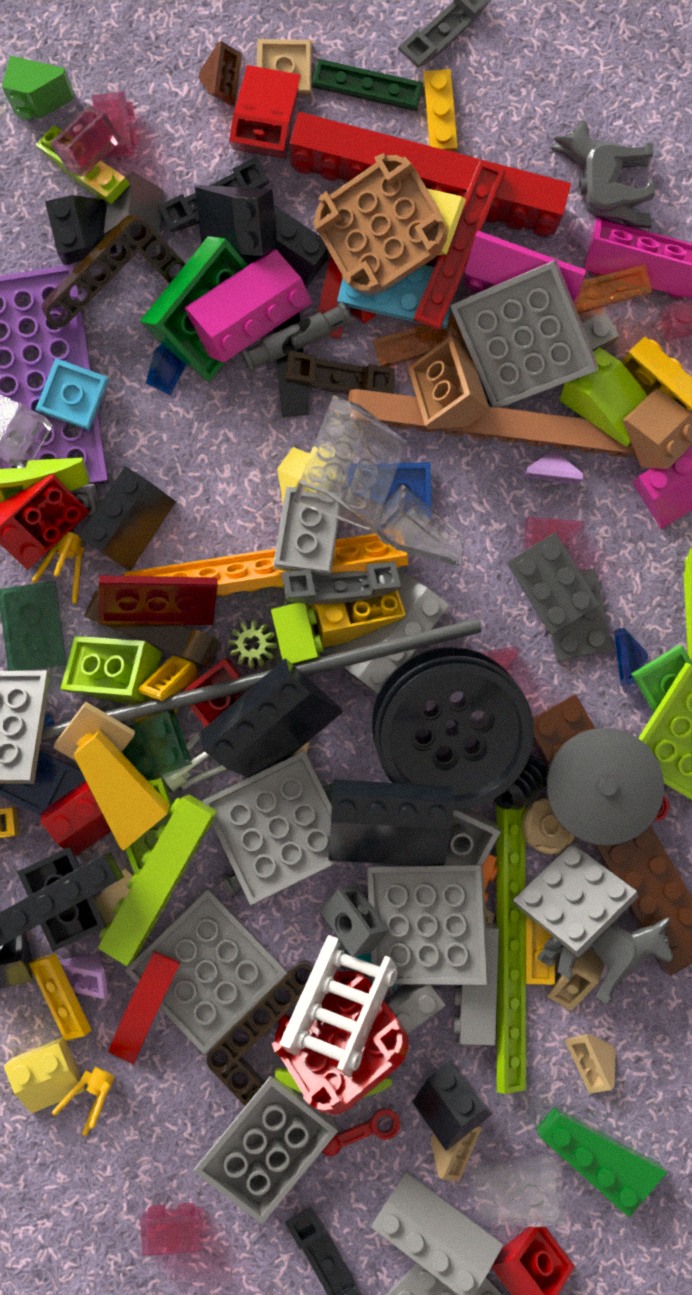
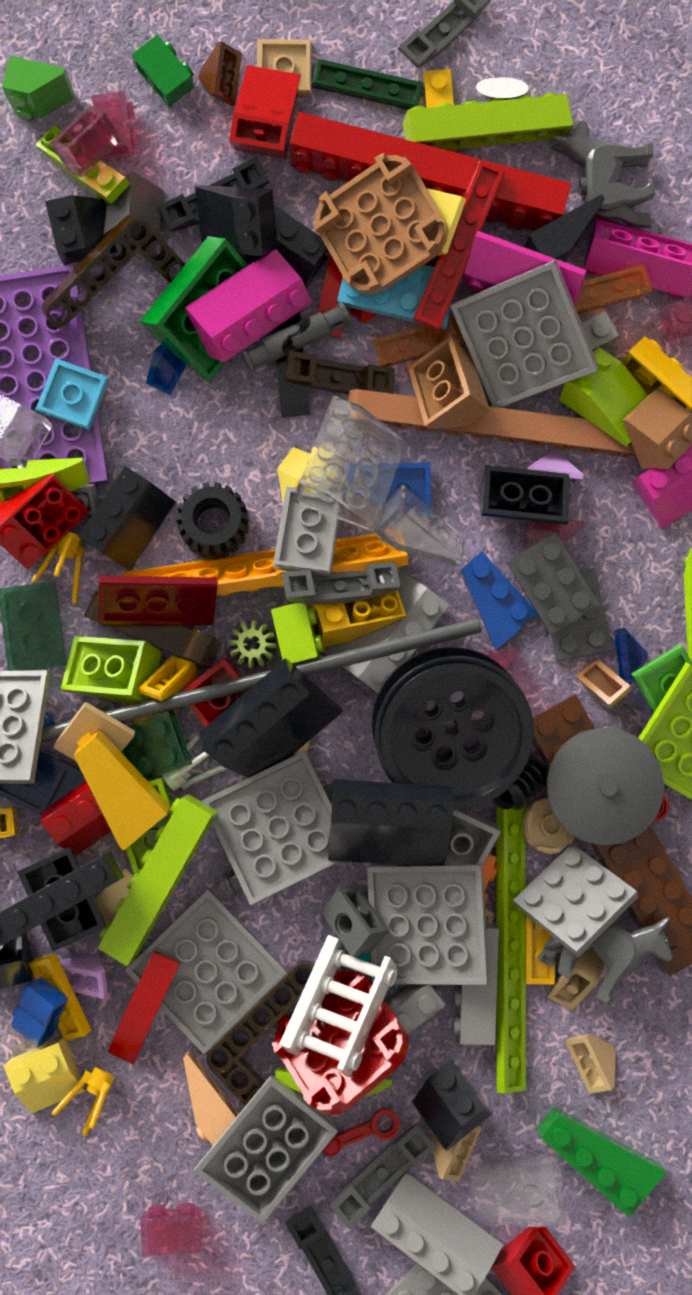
(38, 1011): none -> blue brick
(163, 70): none -> green brick
(208, 498): none -> black tyre
(210, 1105): none -> light nougat slope
(380, 1174): none -> dark grey slope
(489, 122): none -> lime brick
(497, 600): none -> blue wing
(502, 87): none -> white sticker
(524, 494): none -> black slope
(562, 235): none -> black slope
(603, 684): none -> medium nougat slope

